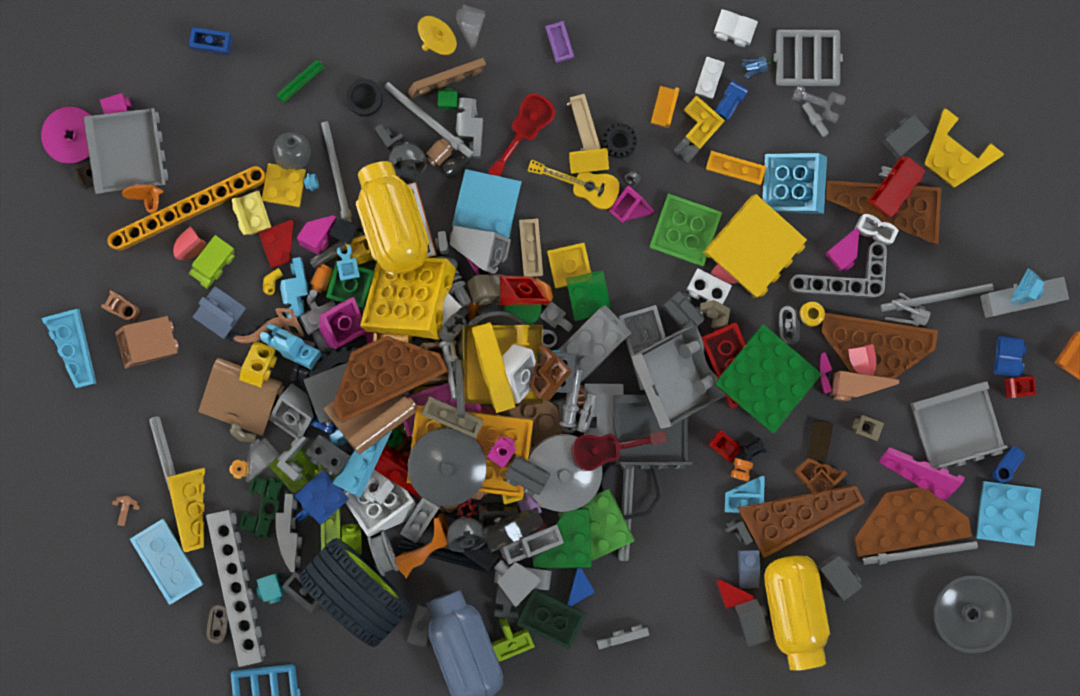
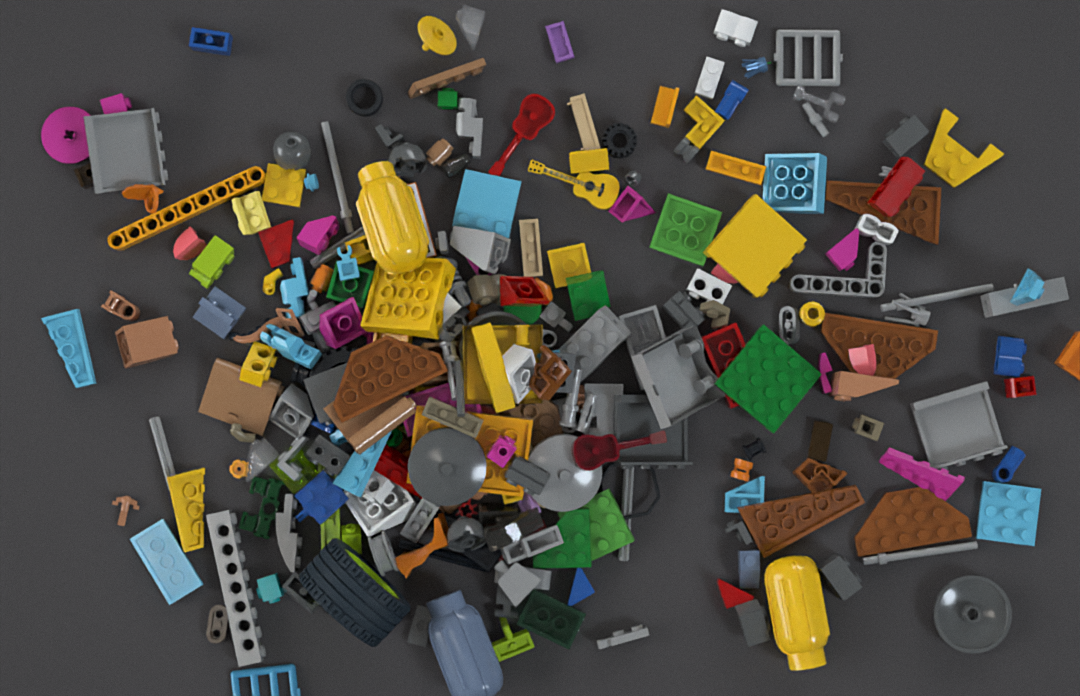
(300, 81): green axle -> none
(344, 230): black panel -> none
(455, 142): light grey bar -> none
(724, 446): red slope -> none

